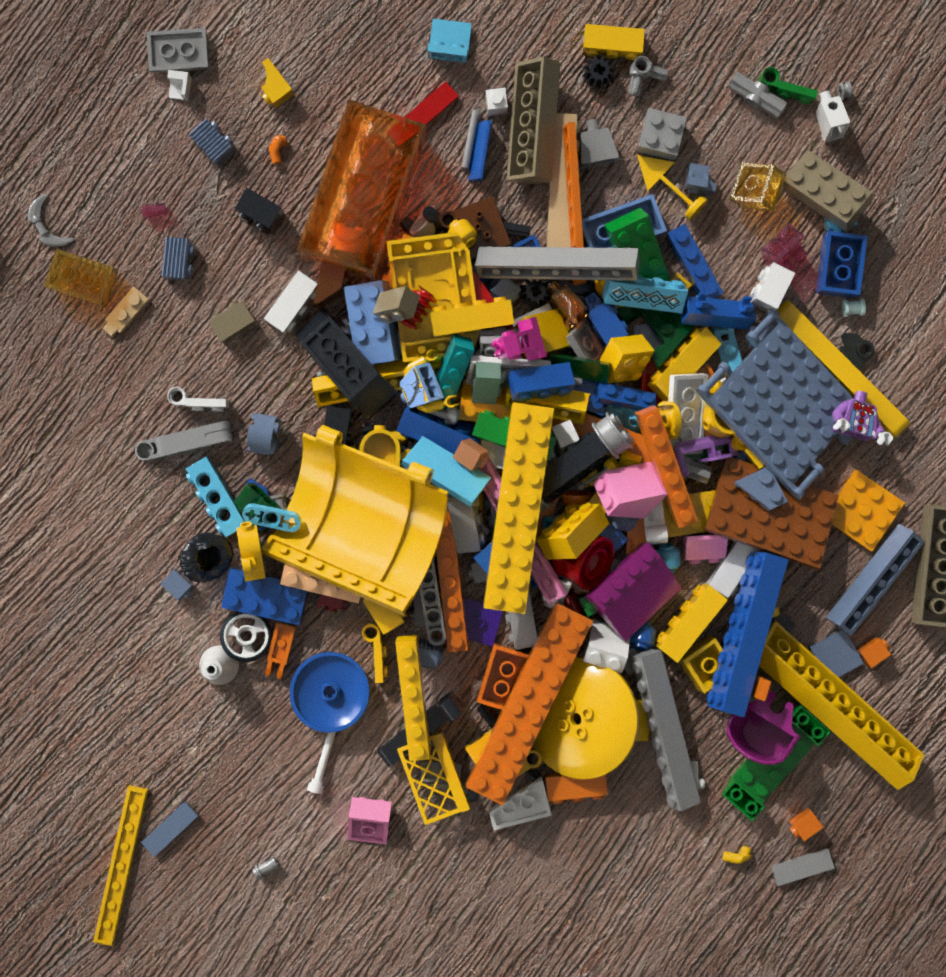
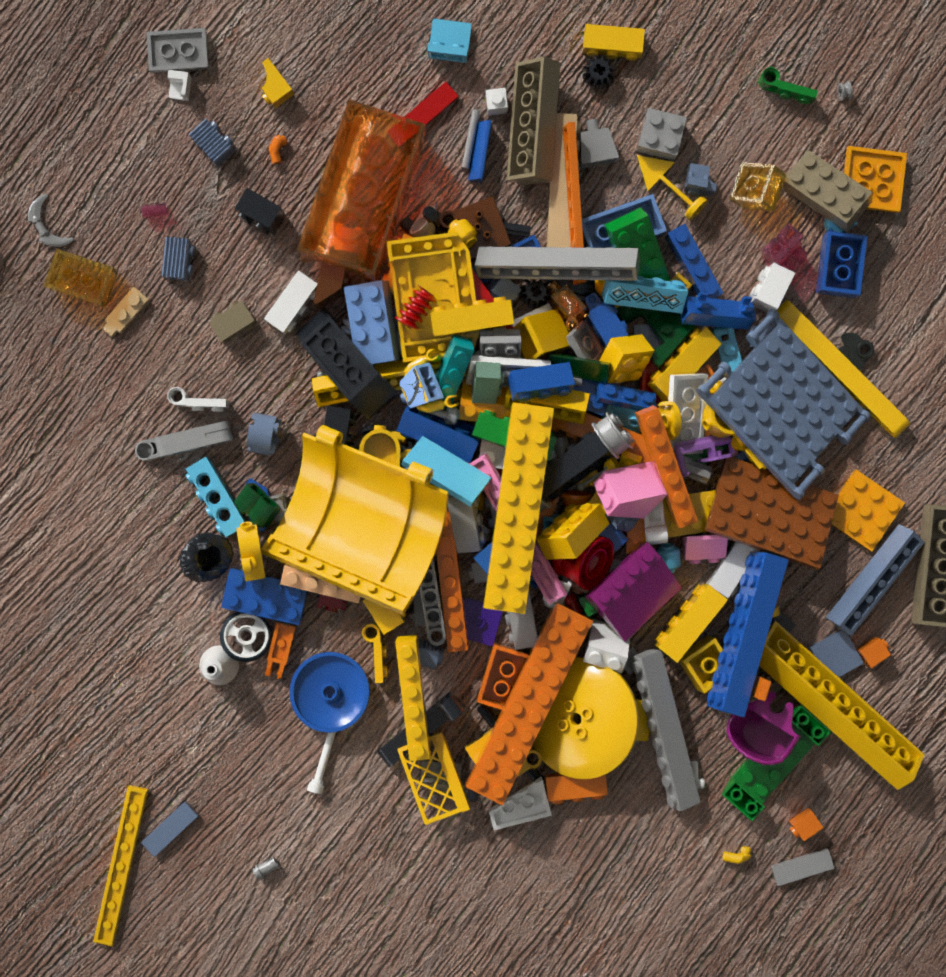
(178, 585): sand blue brick -> none
(285, 526): medium azure beam -> none
(369, 820): bright pink slope -> none
(396, 305): dark tan brick -> none
(471, 454): nougat brick -> none
(510, 345): dark pink tile -> none
(565, 435): white panel -> none
(638, 76): light grey axle -> none
(644, 637): blue head -> none
(757, 95): light grey piece -> none
(763, 488): sand blue wing -> none
(832, 117): white torso -> none
(853, 307): light aqua bush -> none
(860, 420): torso -> none
(880, 173): none -> light orange plate

